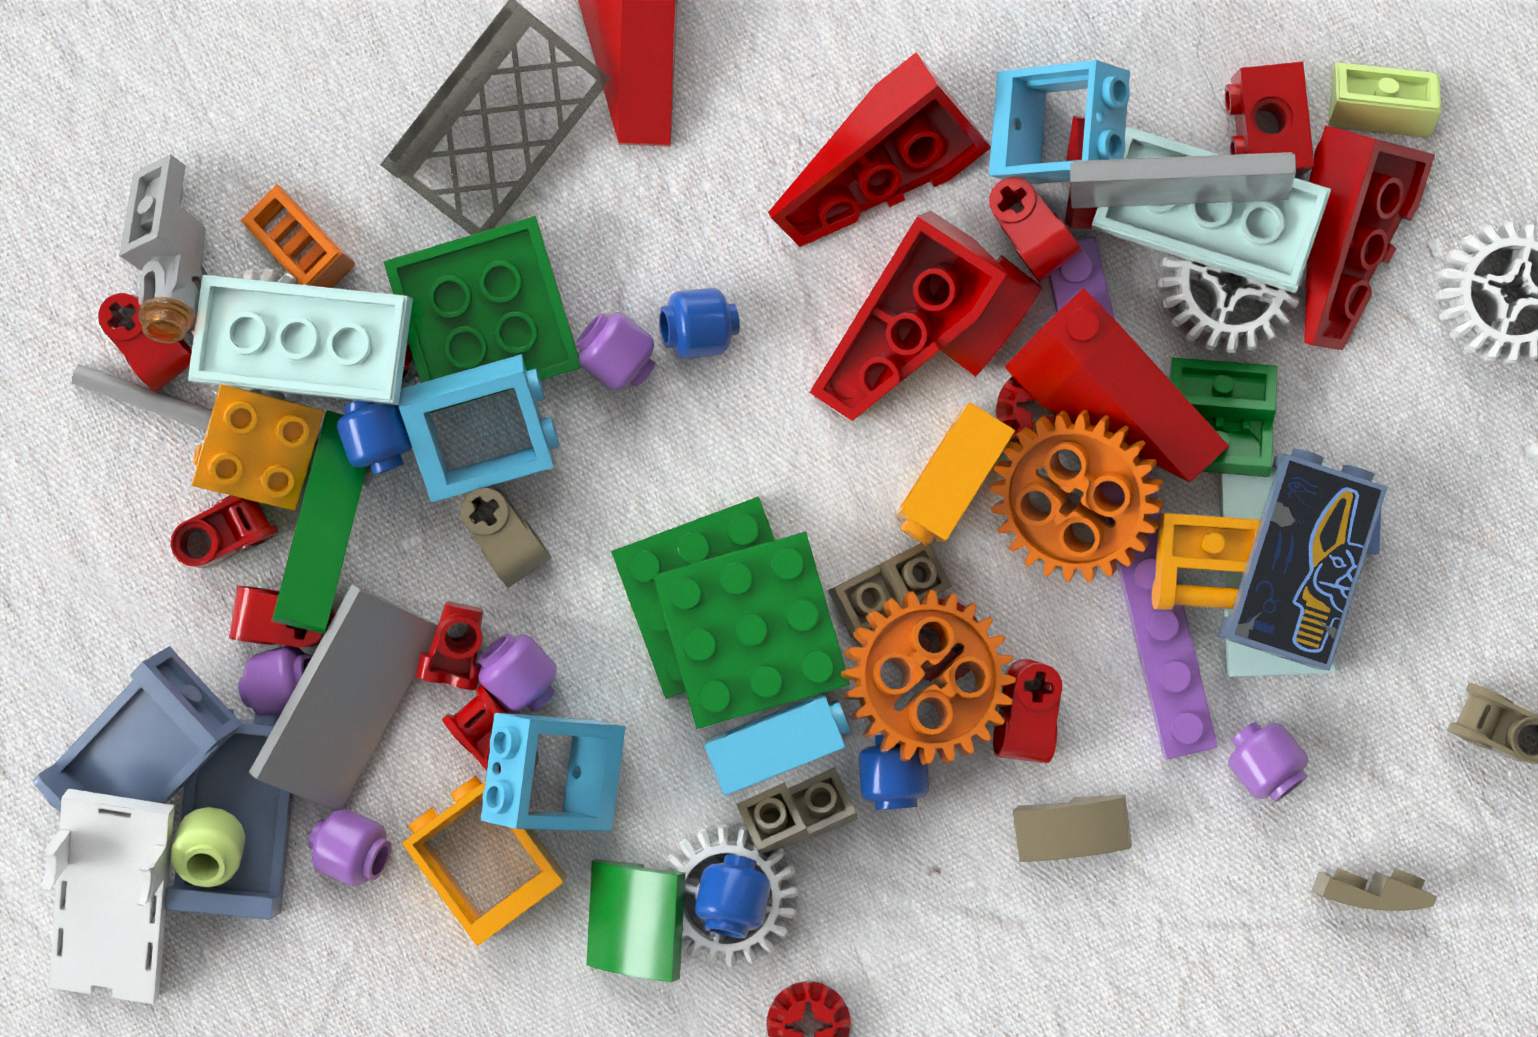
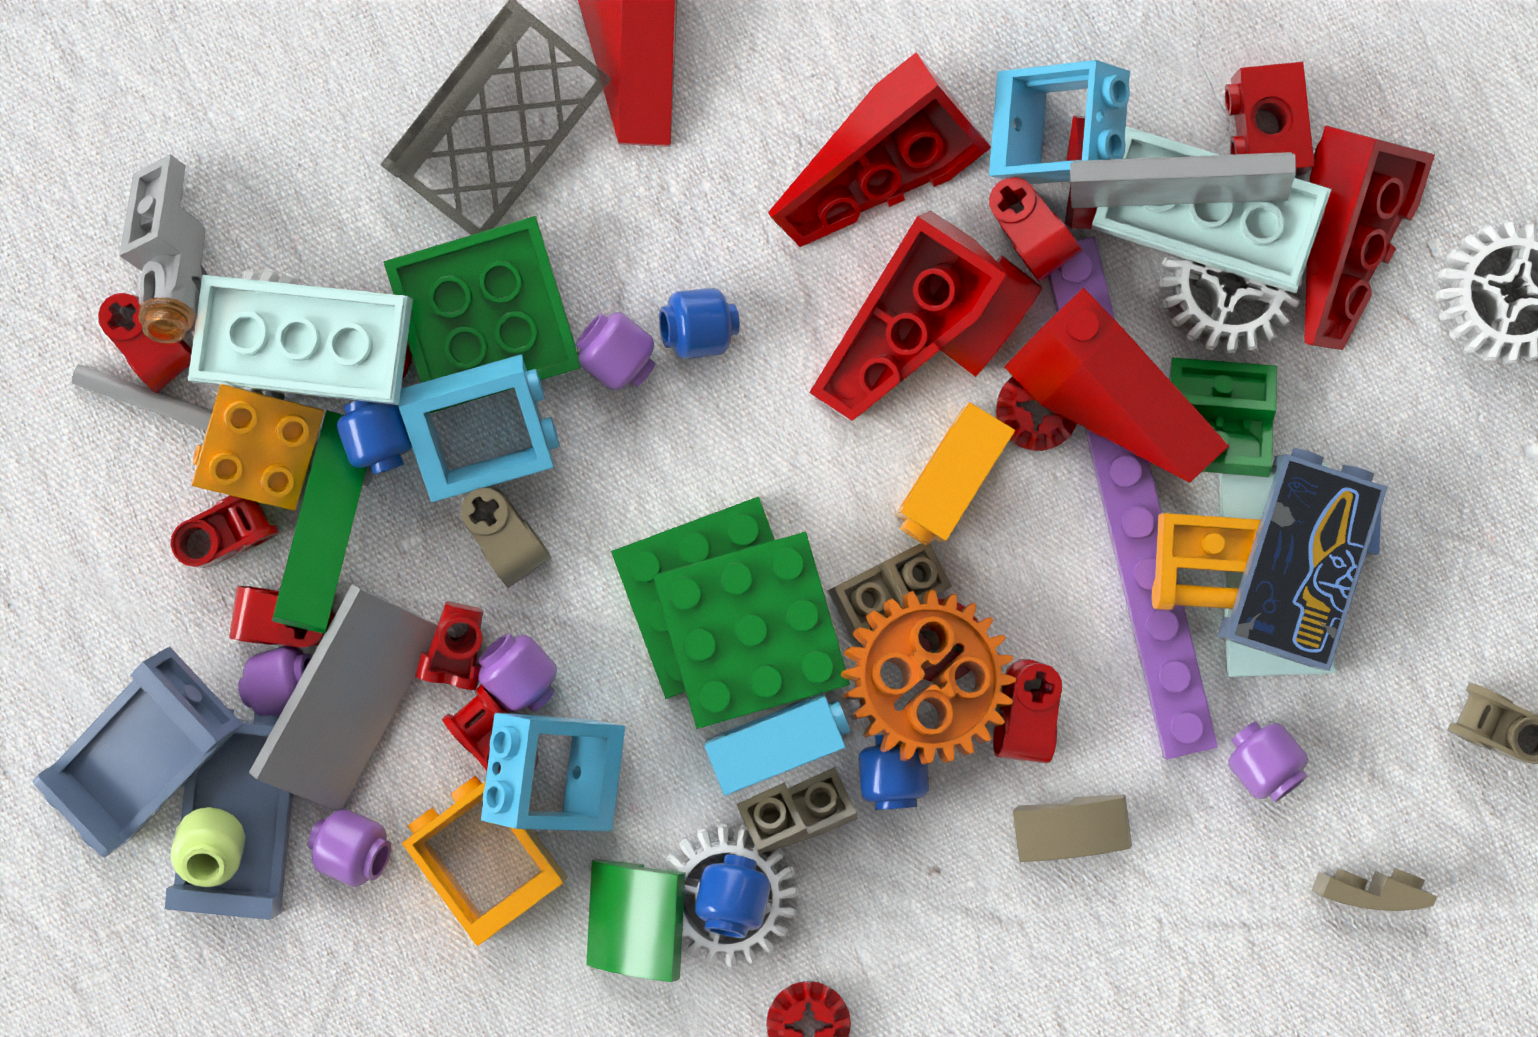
(106, 873): white piece -> none
(322, 265): orange slope -> none
(1102, 459): orange gear -> none
(1384, 100): yellowish green slope -> none

